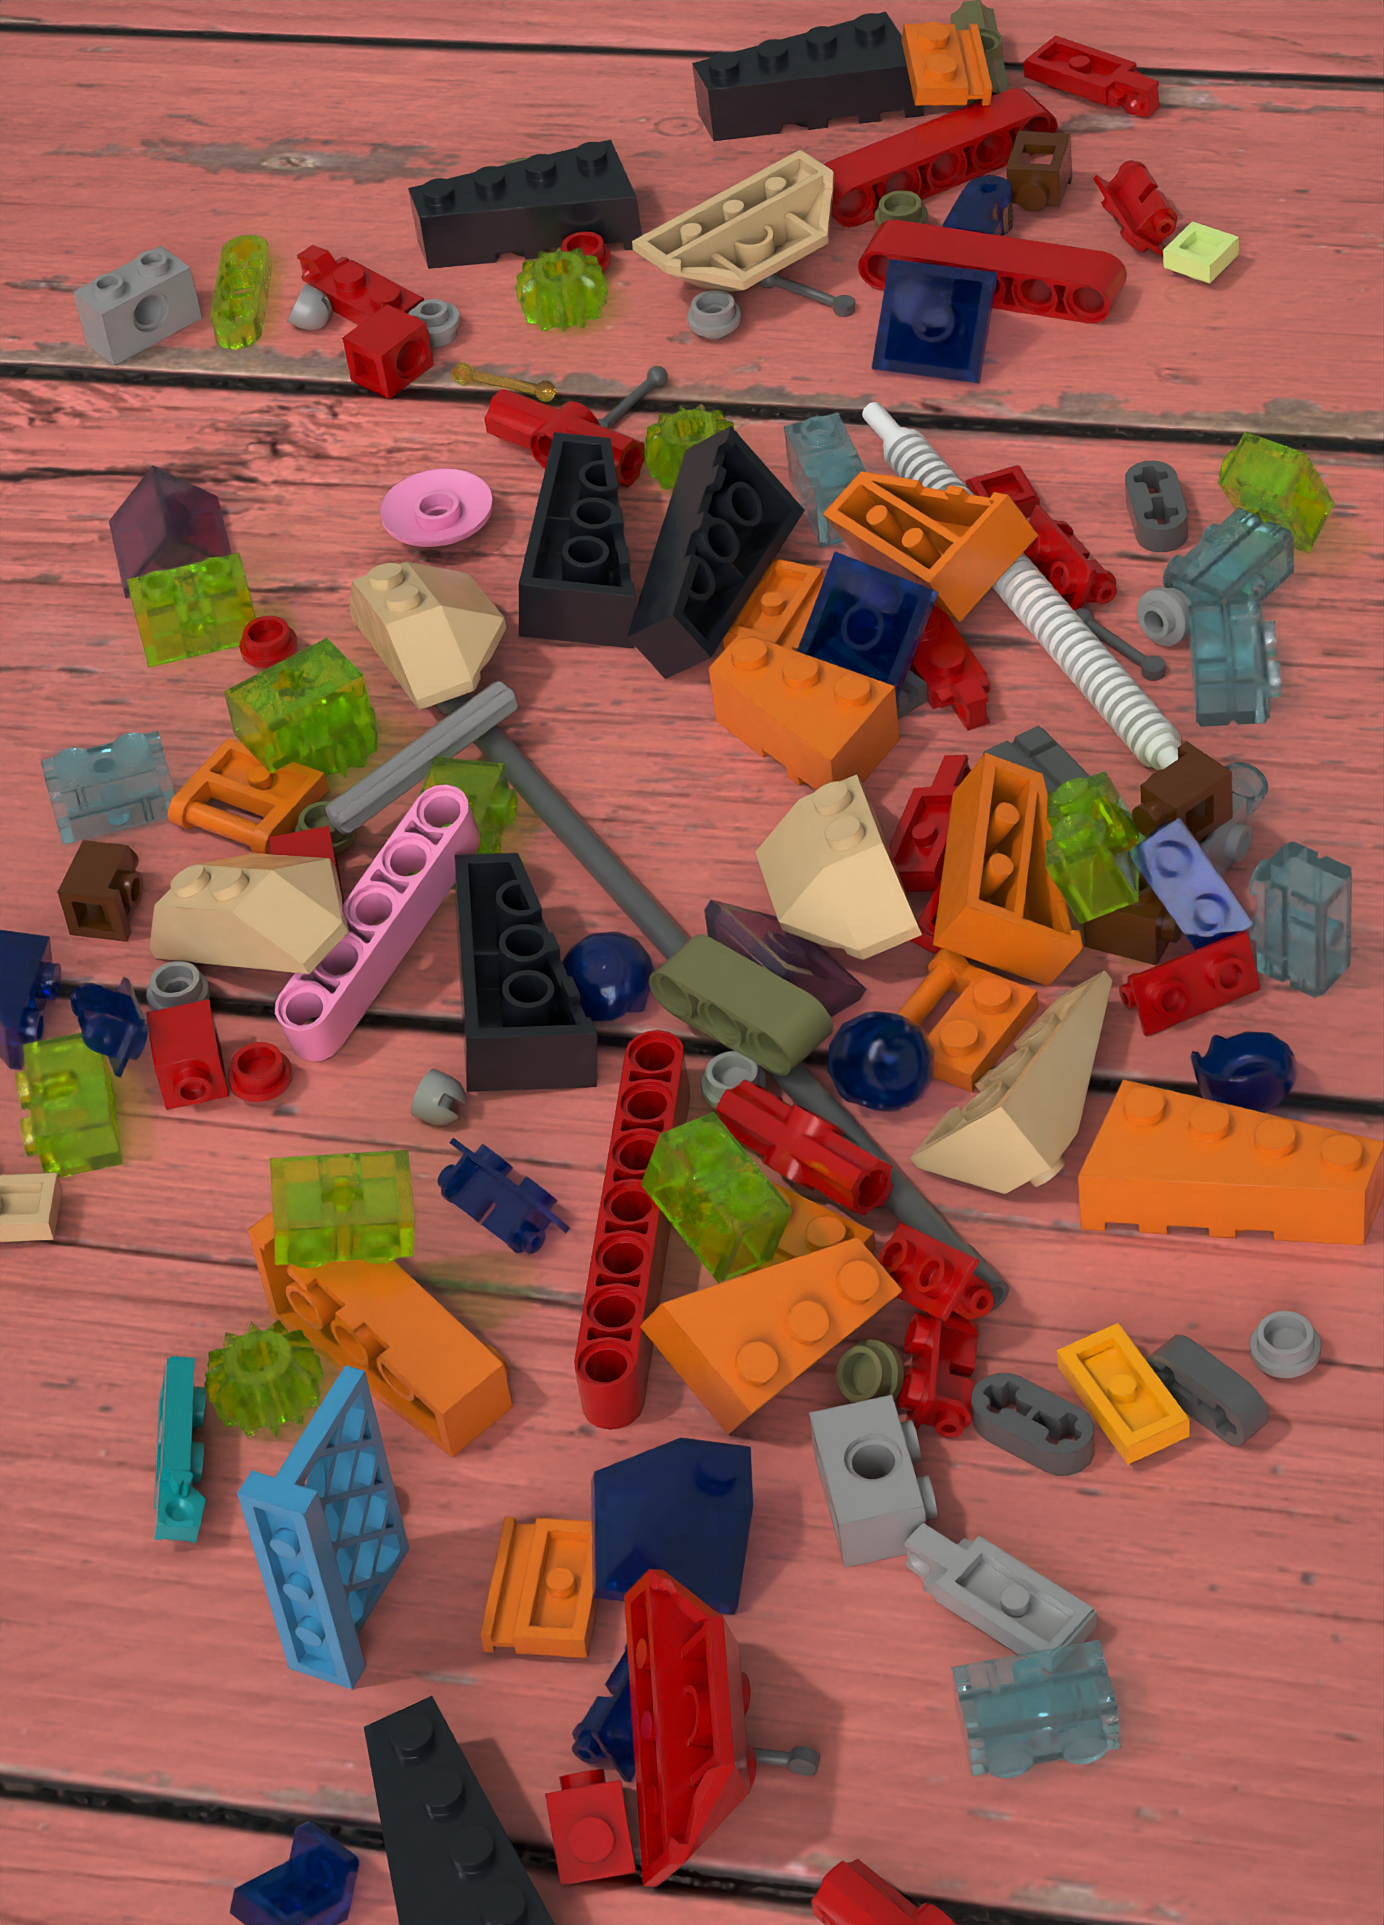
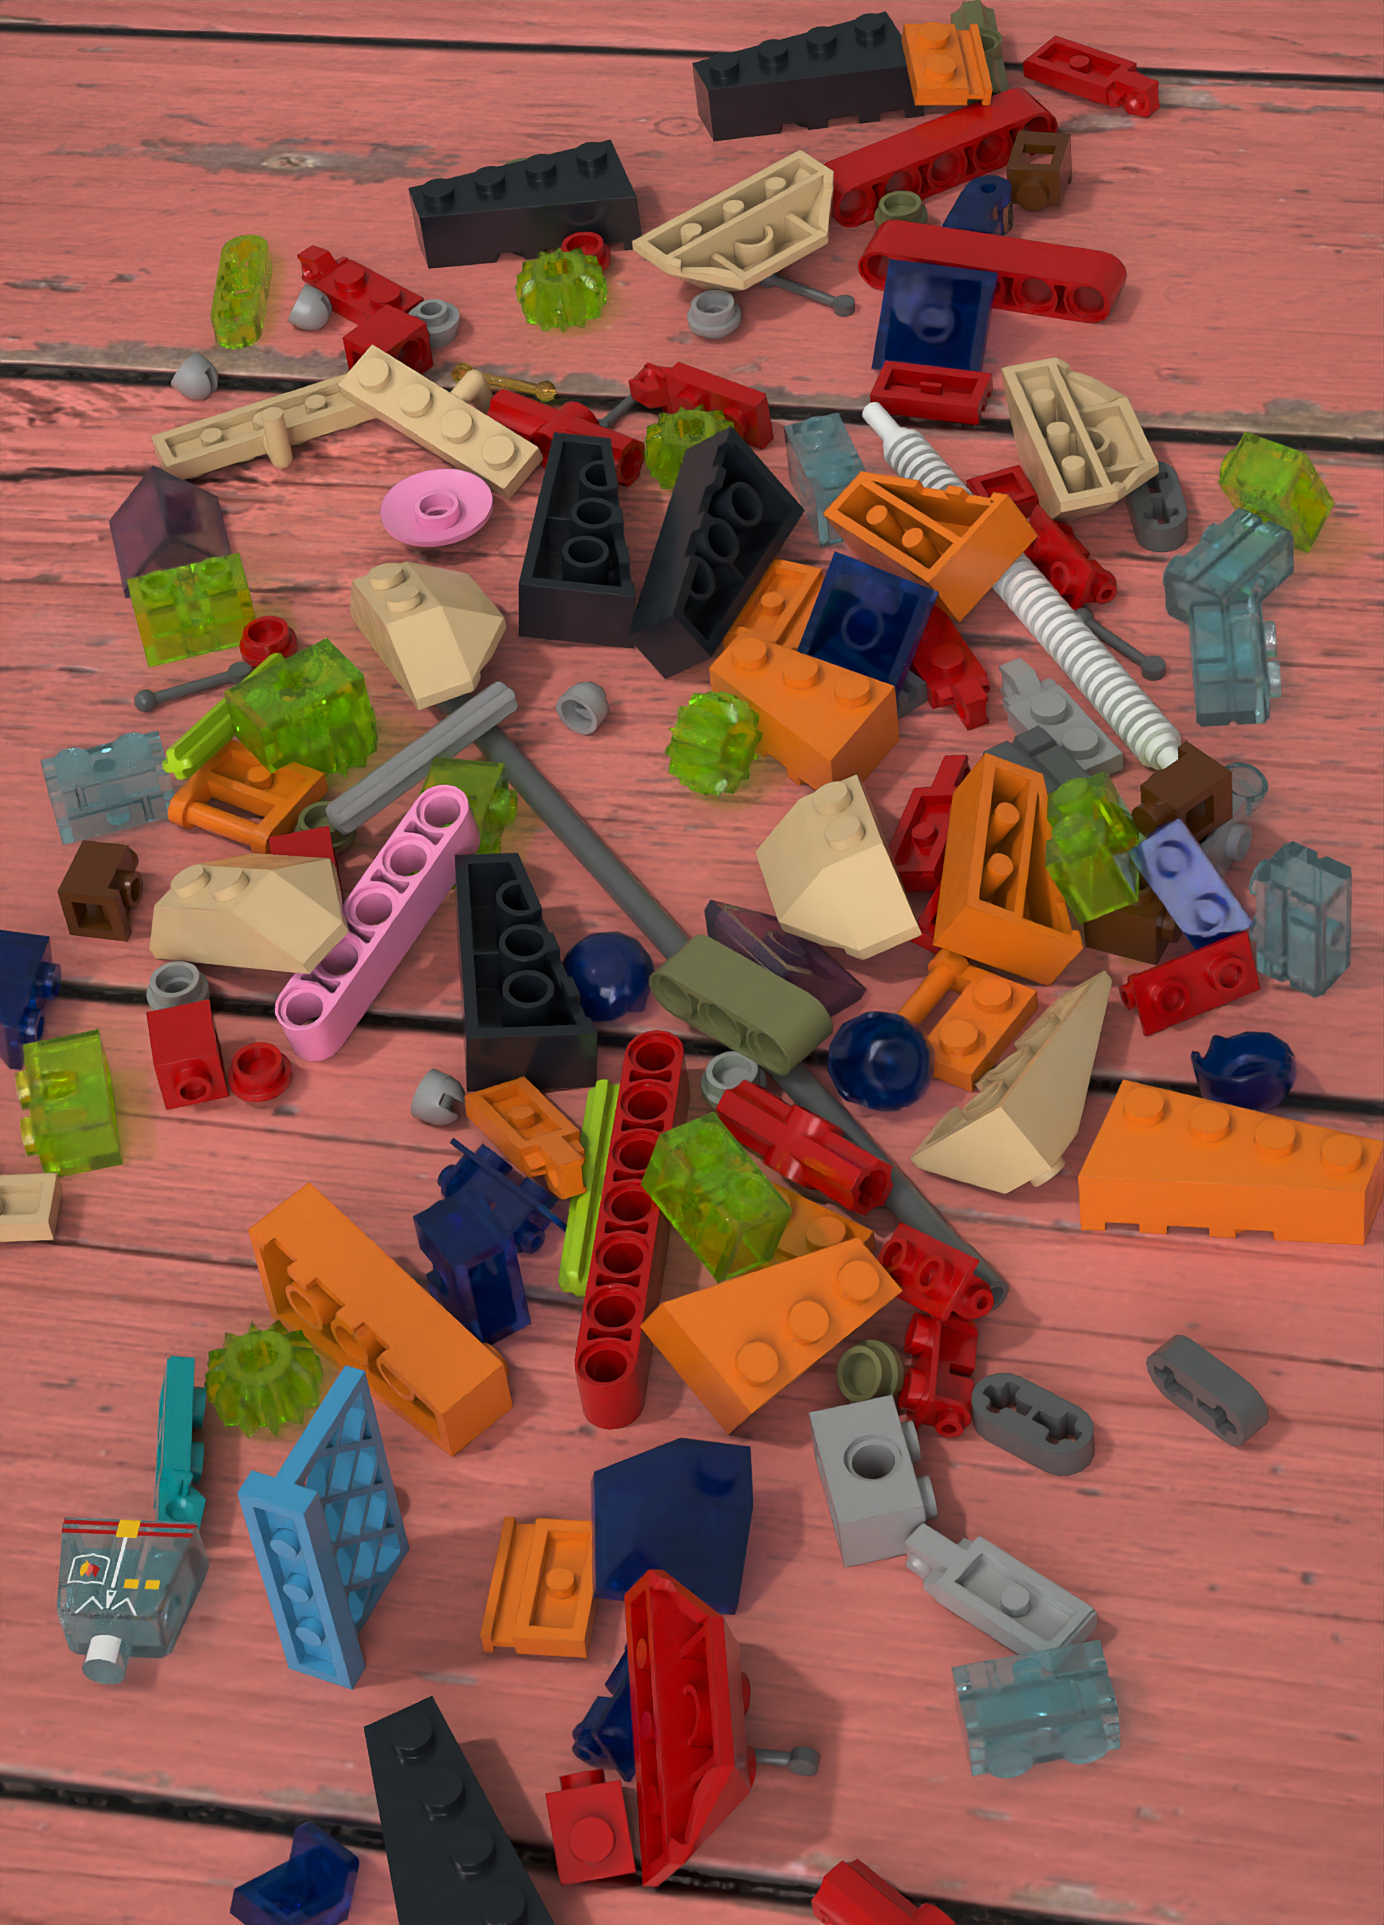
(111, 1022): clear blue hinge -> none
(126, 1589): none -> clear light blue torso
(137, 305): light grey brick -> none
(146, 700): none -> dark grey hinge
(196, 377): none -> light grey hinge
(206, 735): none -> lime axle
(258, 429): none -> tan plate
(342, 1208): clear neon green brick -> none
(443, 419): none -> tan plate
(473, 1265): none -> clear blue brick
(530, 1134): none -> orange hinge
(583, 707): none -> light grey hinge
(585, 1206): none -> lime axle
(692, 387): none -> red hinge
(713, 743): none -> clear neon green gear
(932, 392): none -> red tile
(1050, 707): none -> light grey hinge
(1075, 438): none -> tan wedge
(1123, 1393): light orange plate -> none
(1138, 206): red hinge -> none
(1164, 615): light grey plate -> none
(1201, 252): yellowish green plate -> none
(1285, 1345): light grey plate -> none

